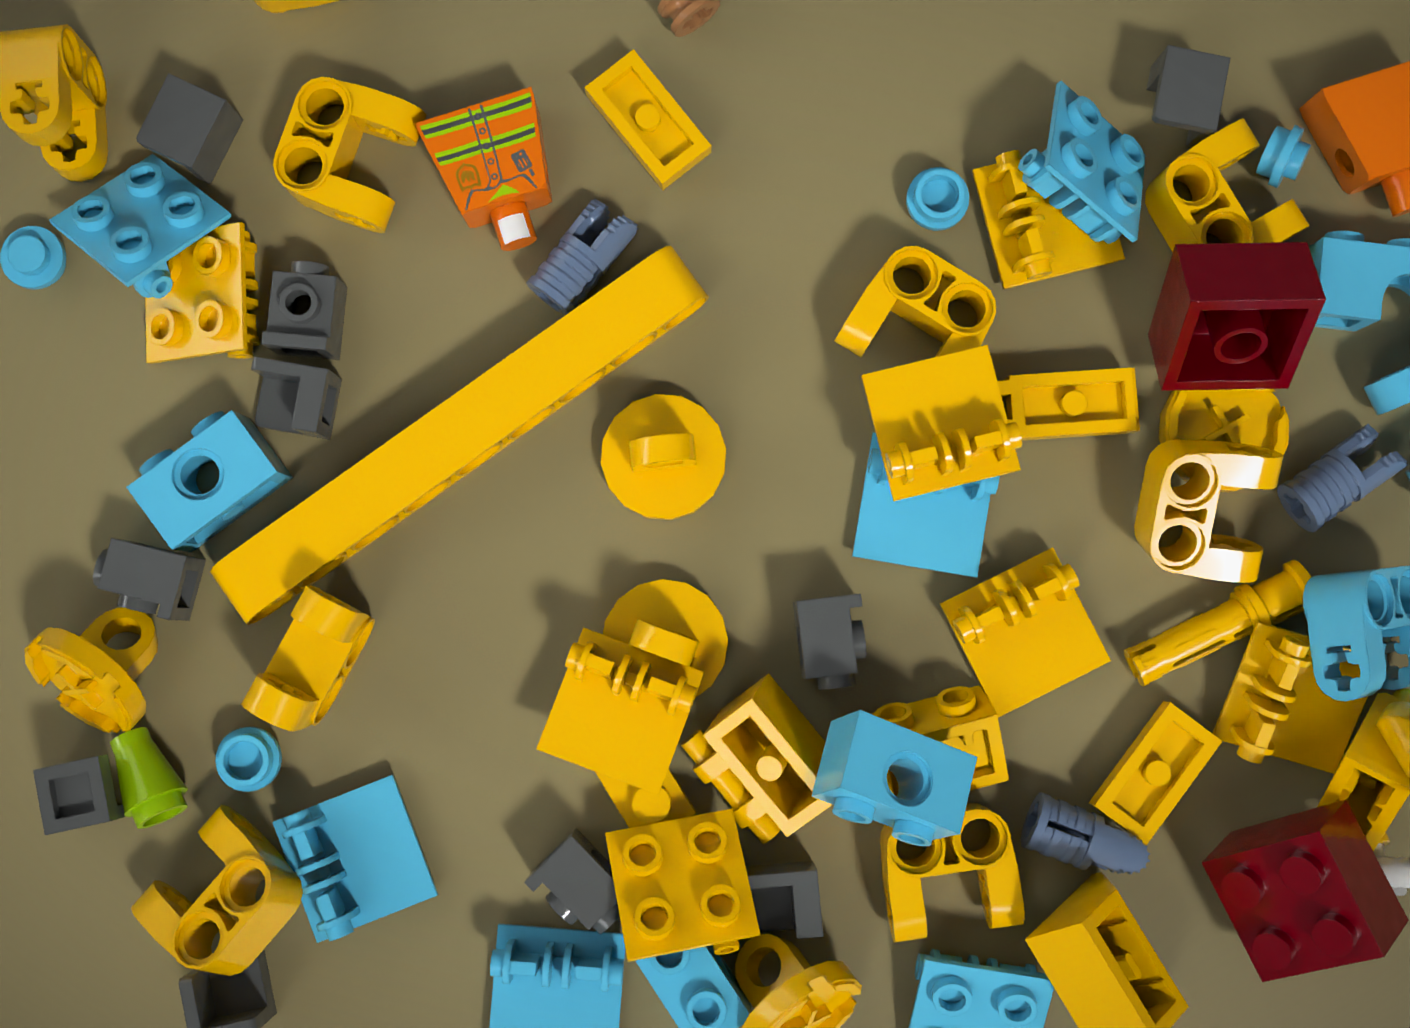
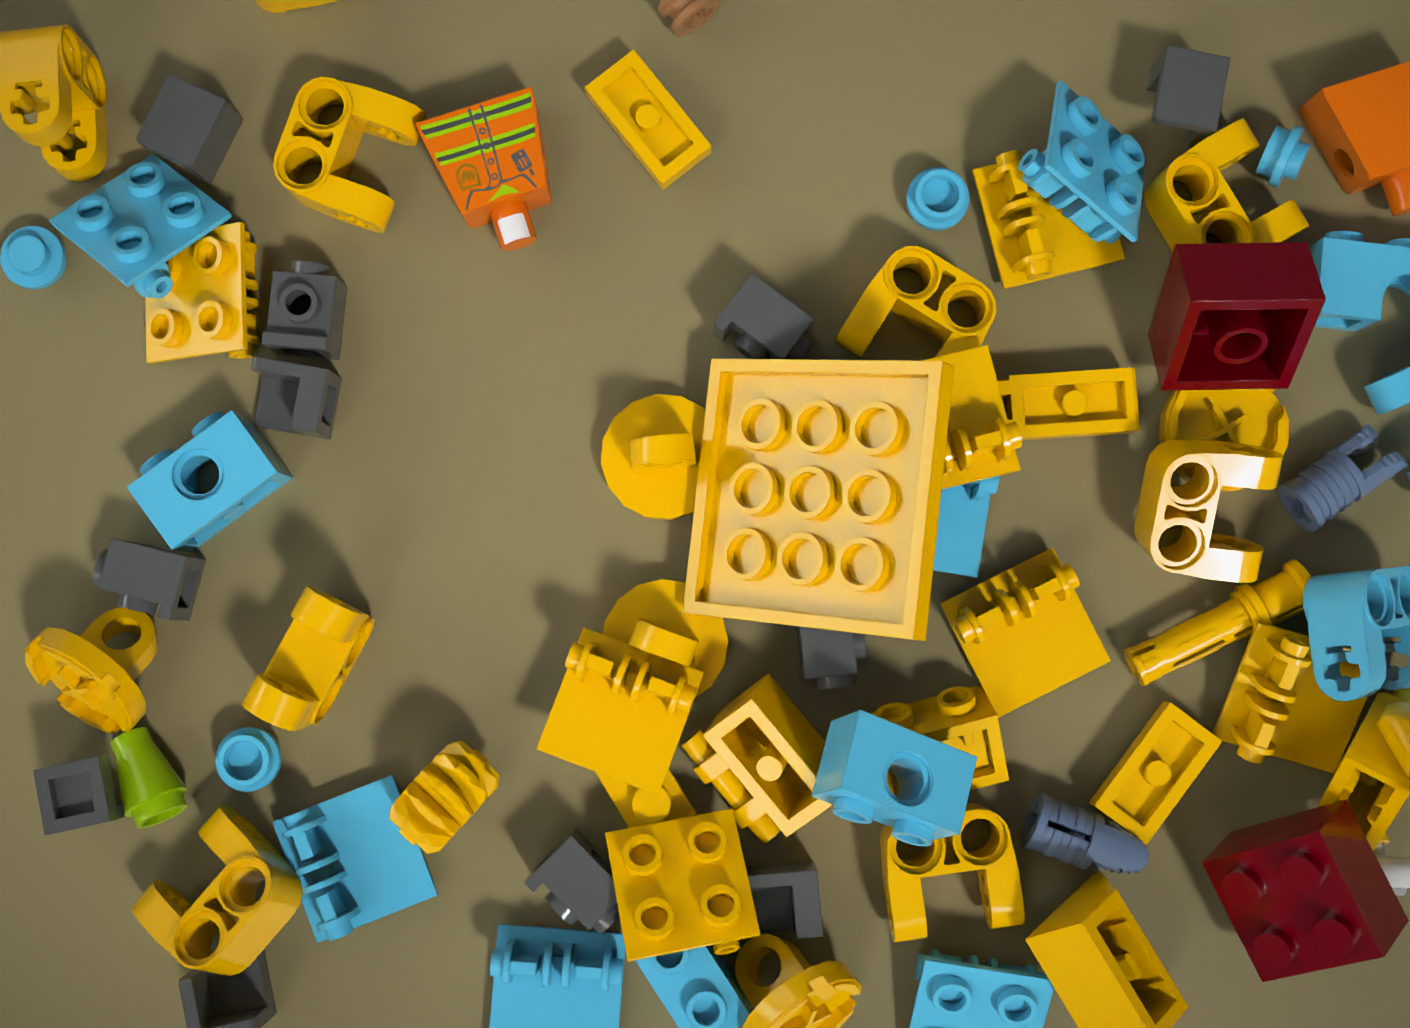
(444, 796): none -> yellow gear
(458, 435): yellow beam -> none
(581, 257): sand blue hinge -> none
(764, 323): none -> dark grey brick
(820, 493): none -> yellow plate

